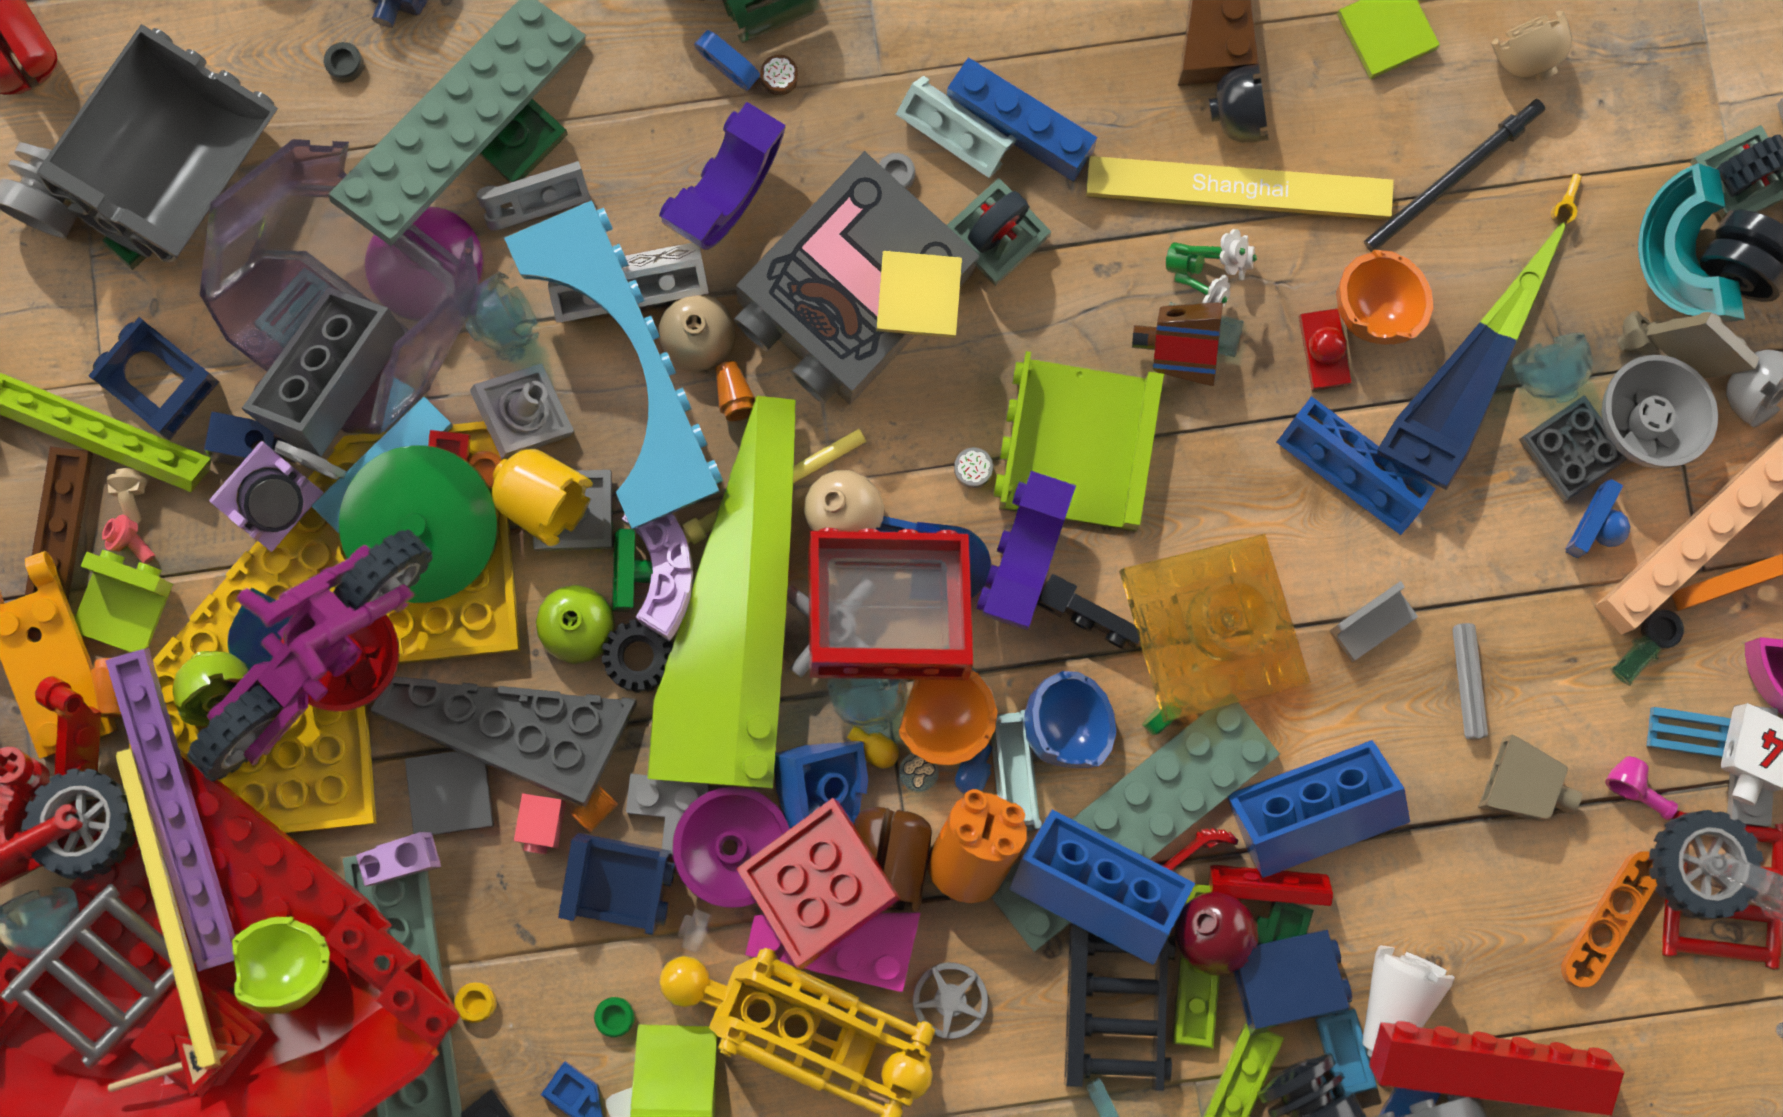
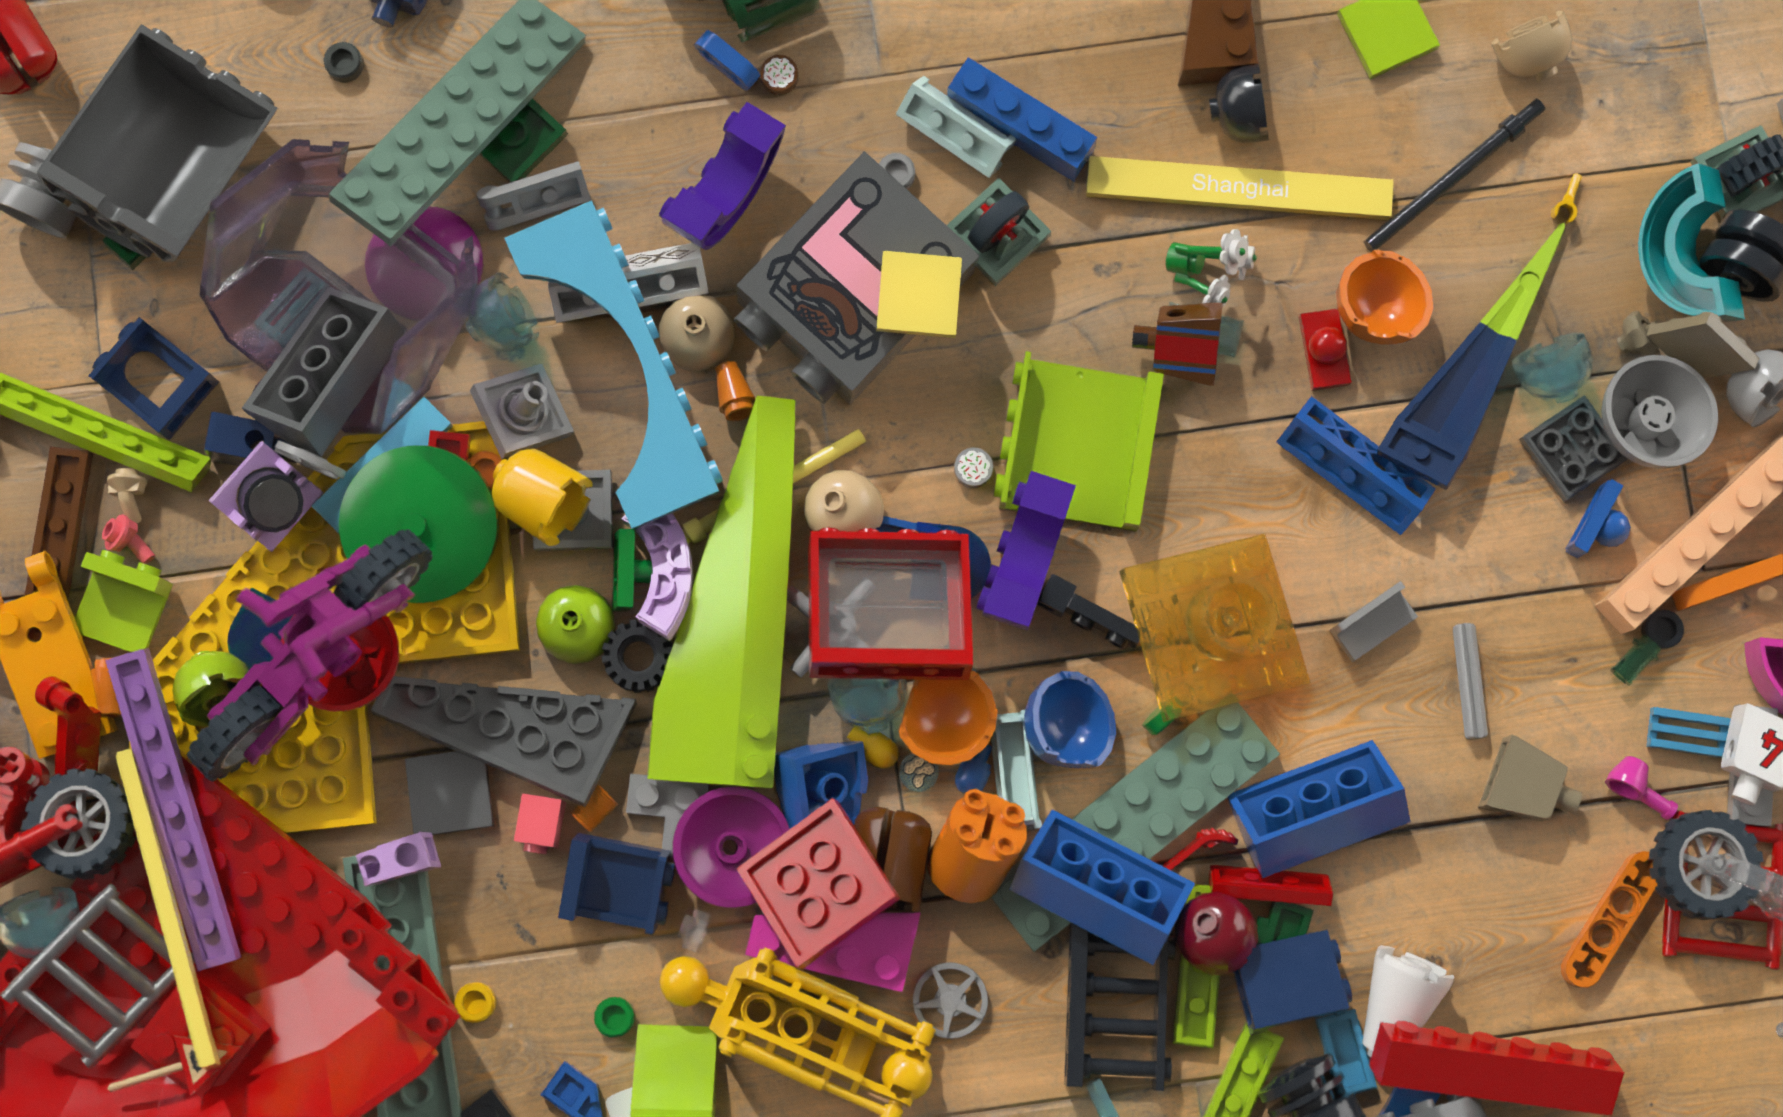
(279, 965): lime cylinder -> none

